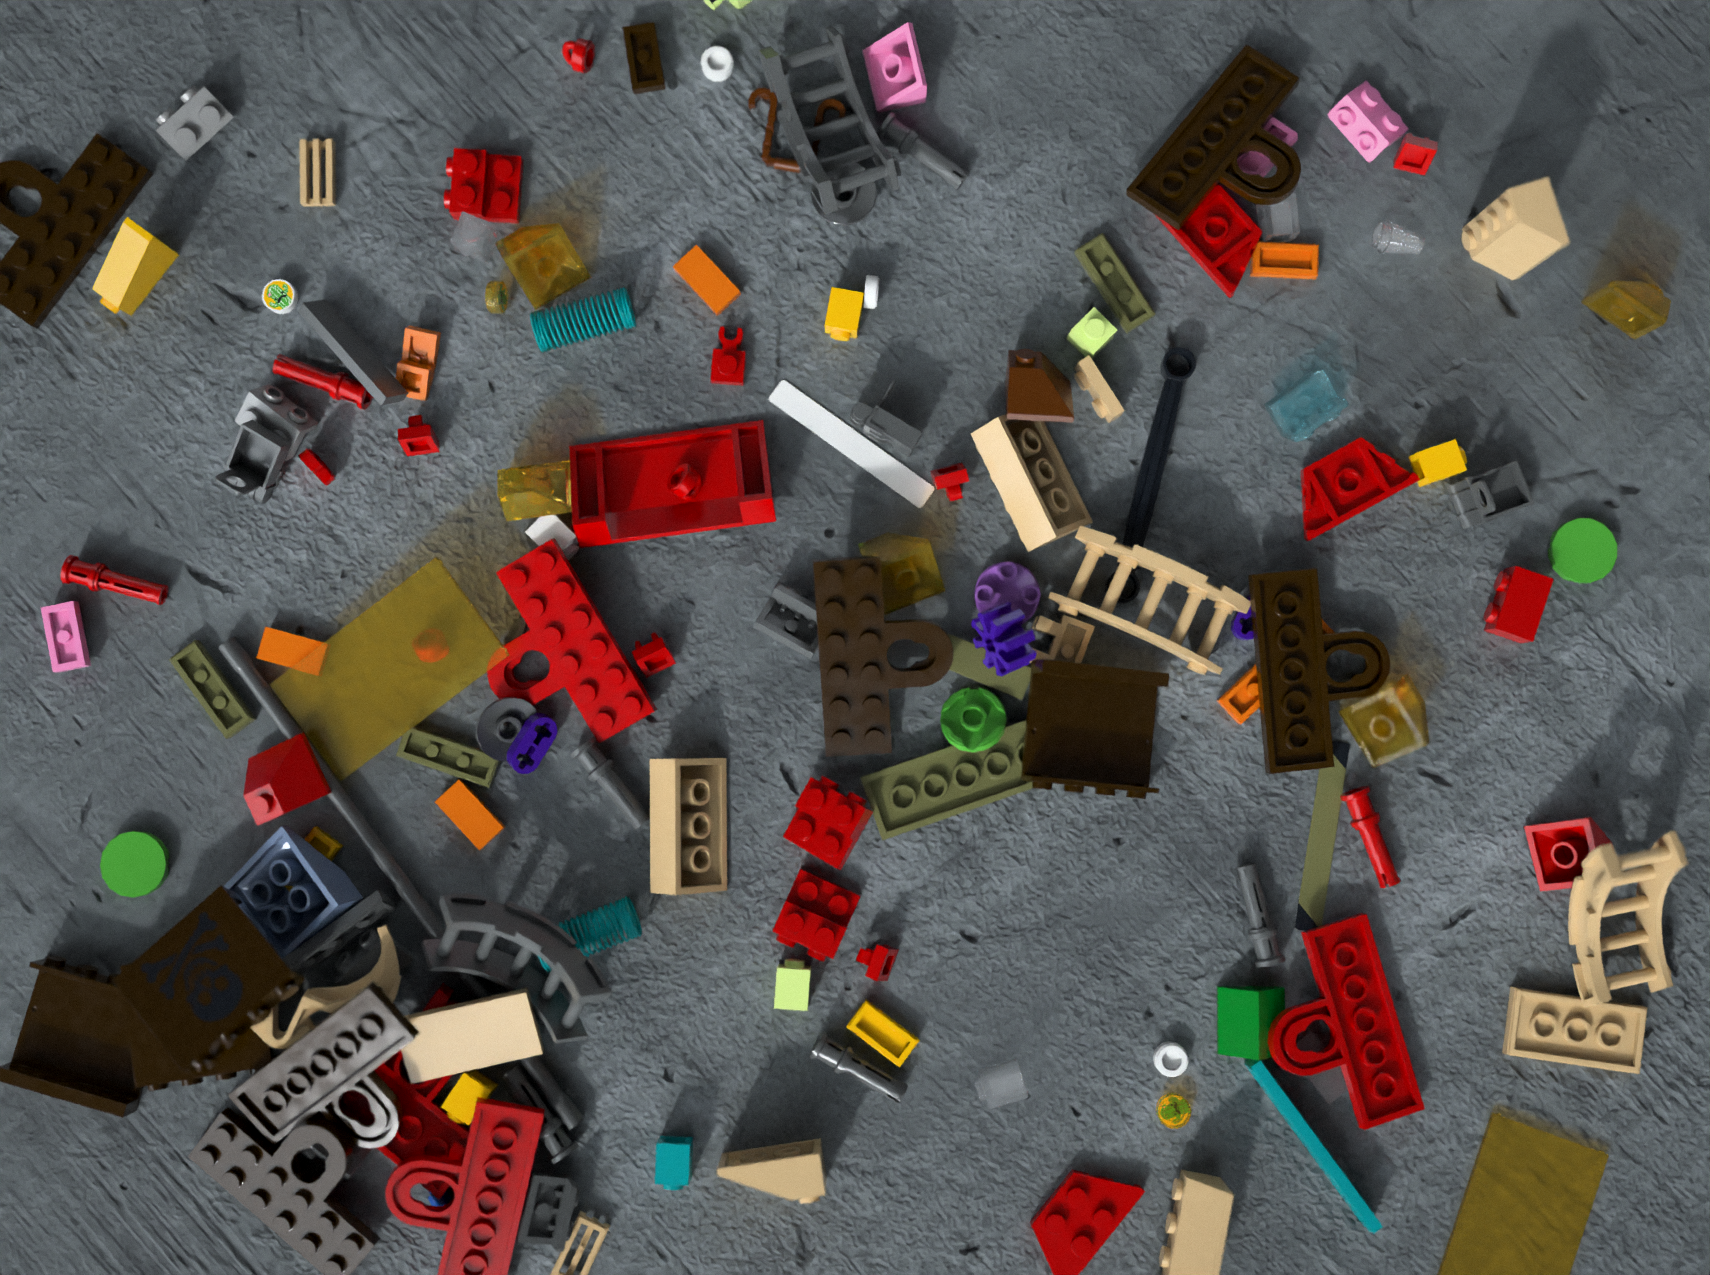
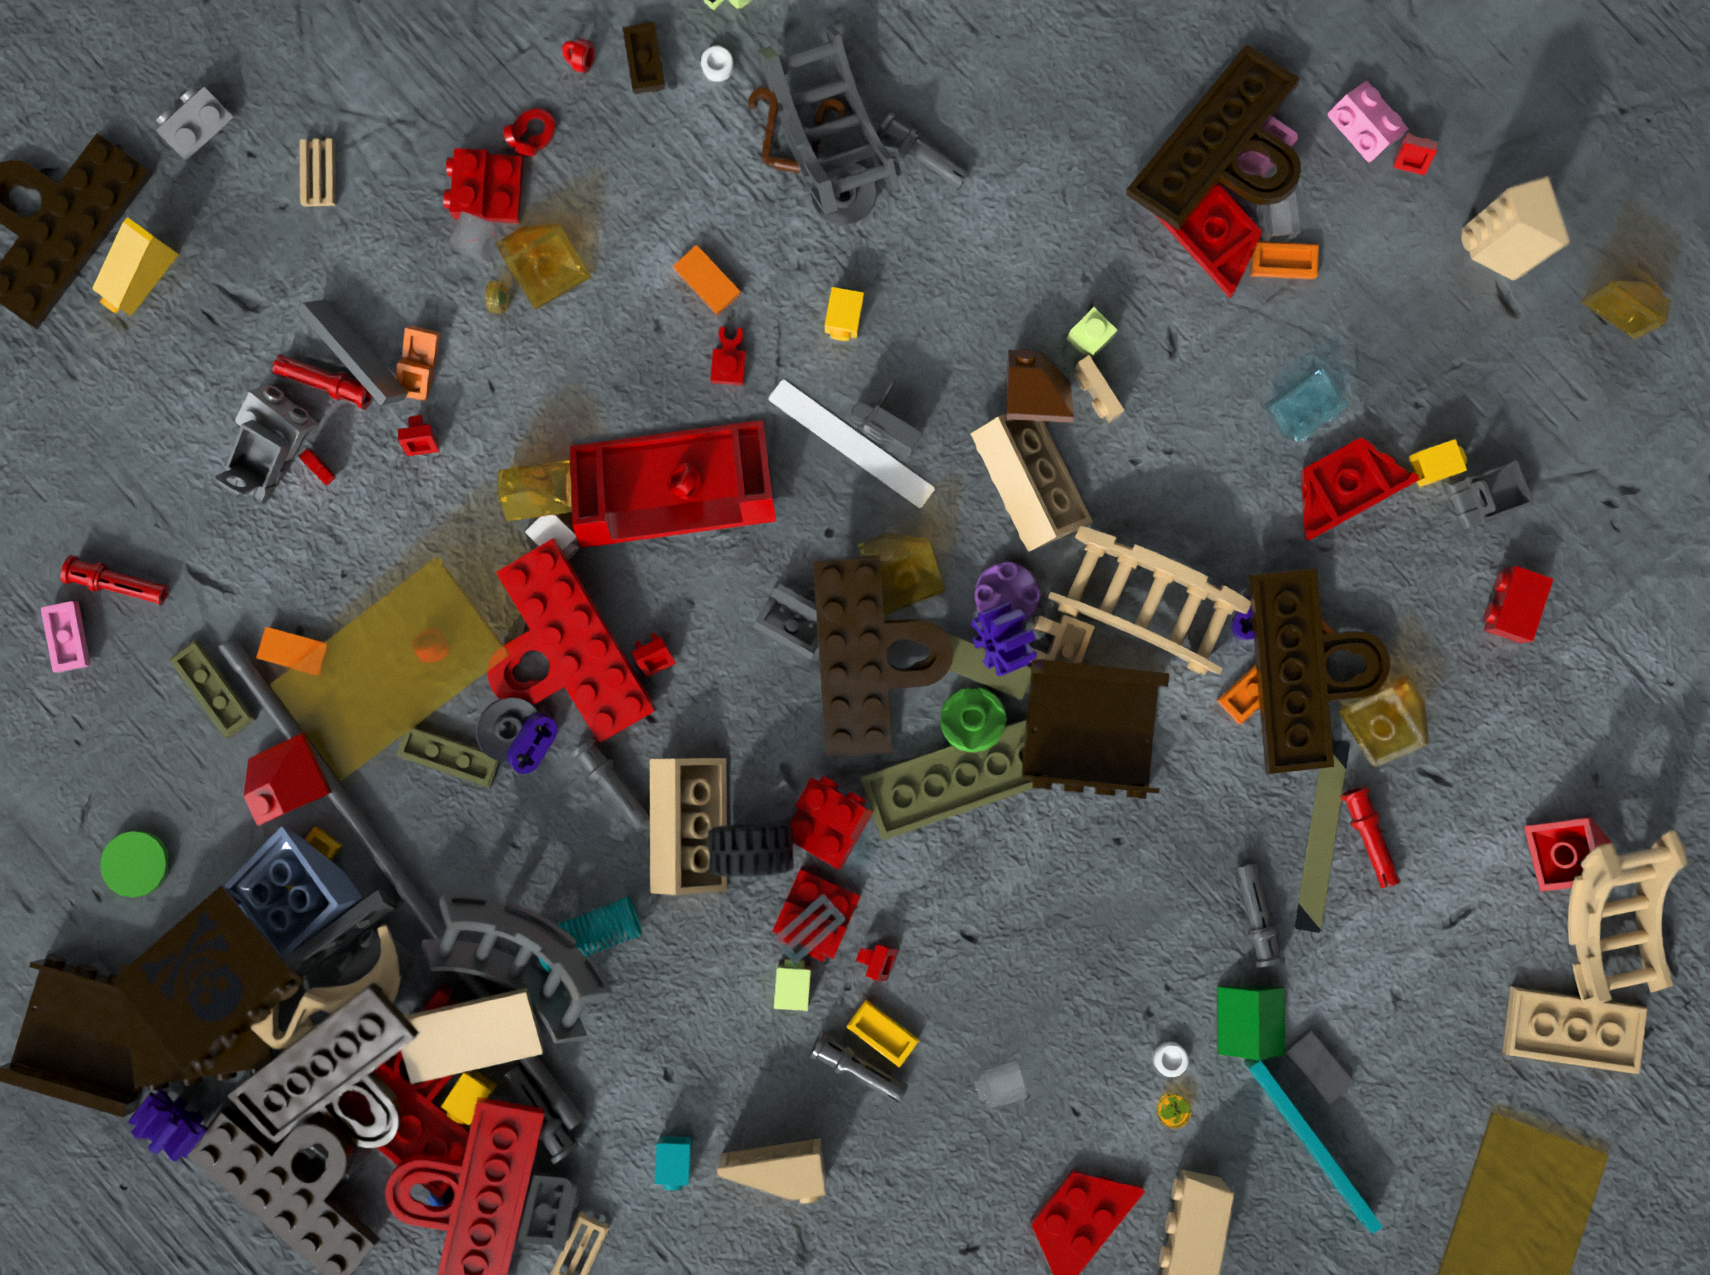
(167, 1125): none -> dark purple gear
(280, 296): tile -> none
(470, 814): orange tile -> none
(535, 143): none -> red piece
(541, 330): teal piece -> none
(751, 849): none -> black tyre
(787, 948): none -> clear light blue tile
(871, 292): white tile -> none
(896, 70): bright pink slope -> none
(950, 478): red tile -> none
(1114, 283): olive tile -> none
(1154, 461): black piece -> none
(1360, 1020): red plate -> none
(1395, 239): clear cone -> none
(1582, 550): bright green tile -> none

